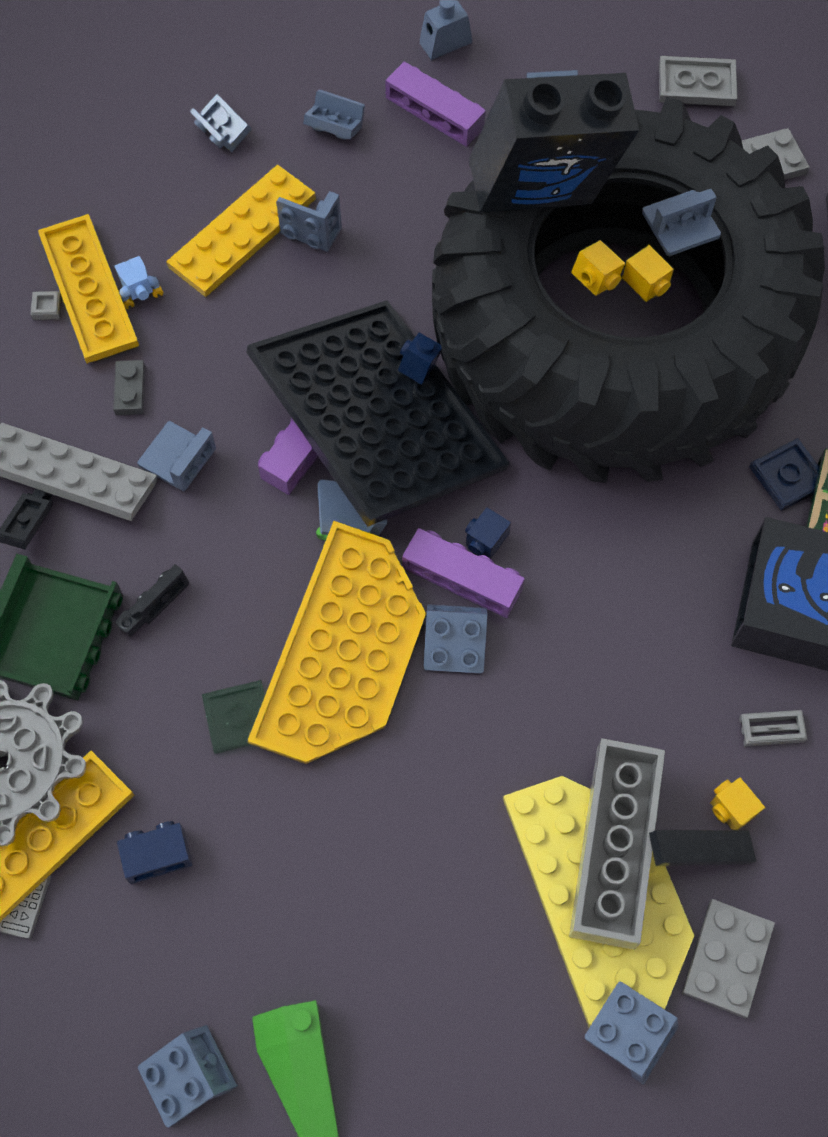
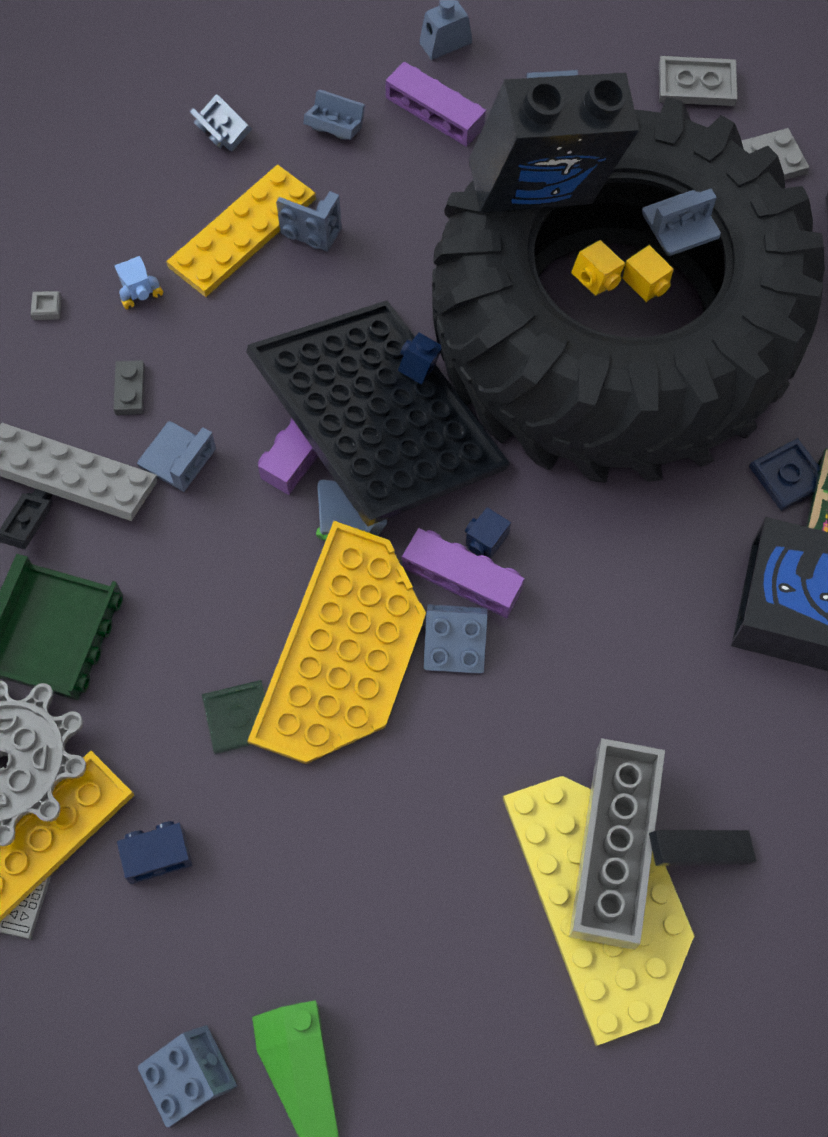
(88, 288): yellow plate -> none
(153, 601): black hinge -> none
(632, 1031): sand blue bracket -> none
(728, 958): light grey plate -> none
(735, 804): yellow brick -> none
(773, 739): light grey tile -> none

